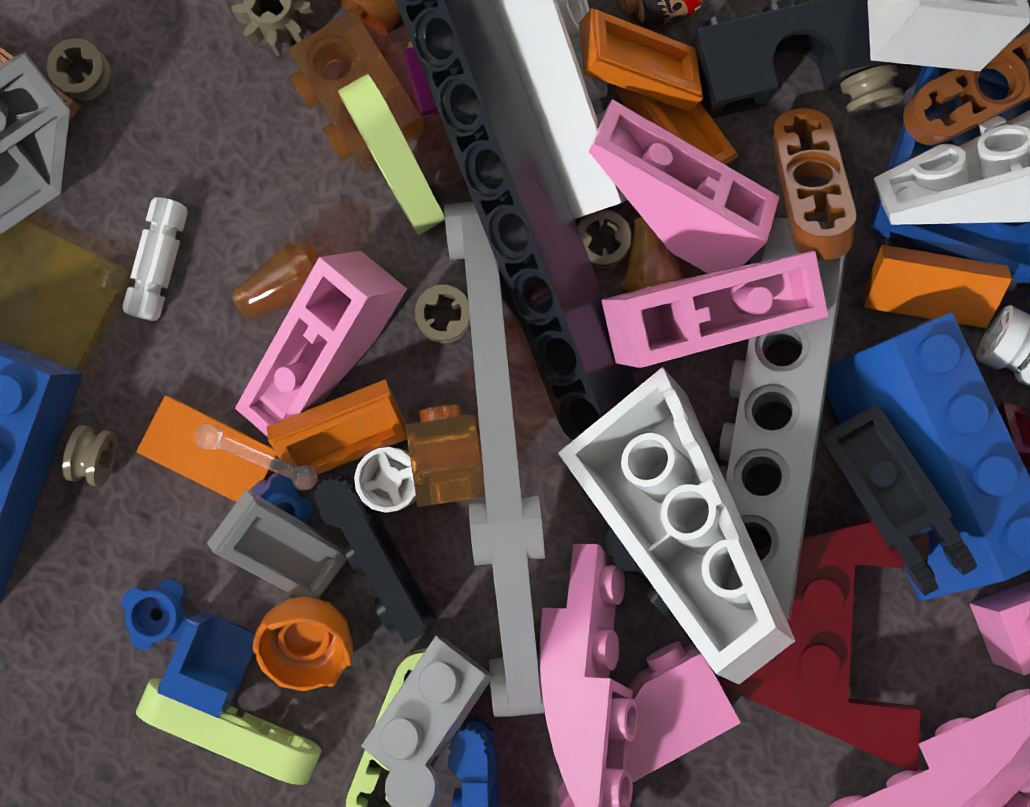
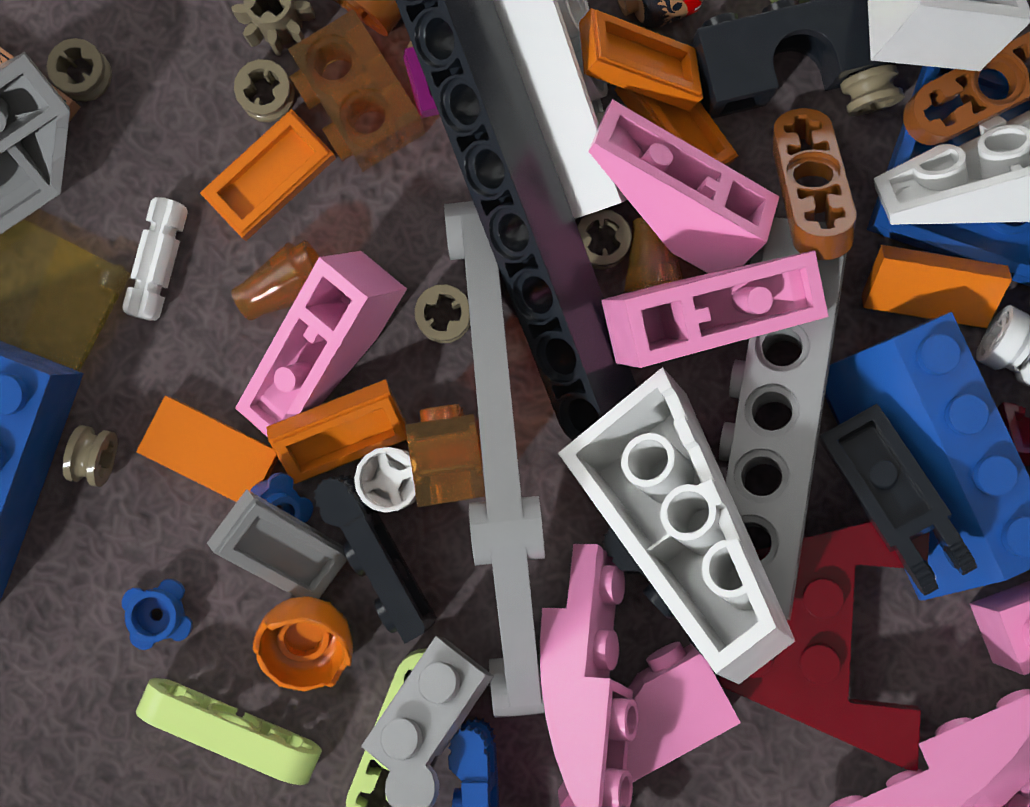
(208, 664): blue panel -> none
(211, 438): clear hinge -> none
(245, 89): none -> dark tan bush
(268, 175): none -> orange tile
(391, 153): yellowish green beam -> none

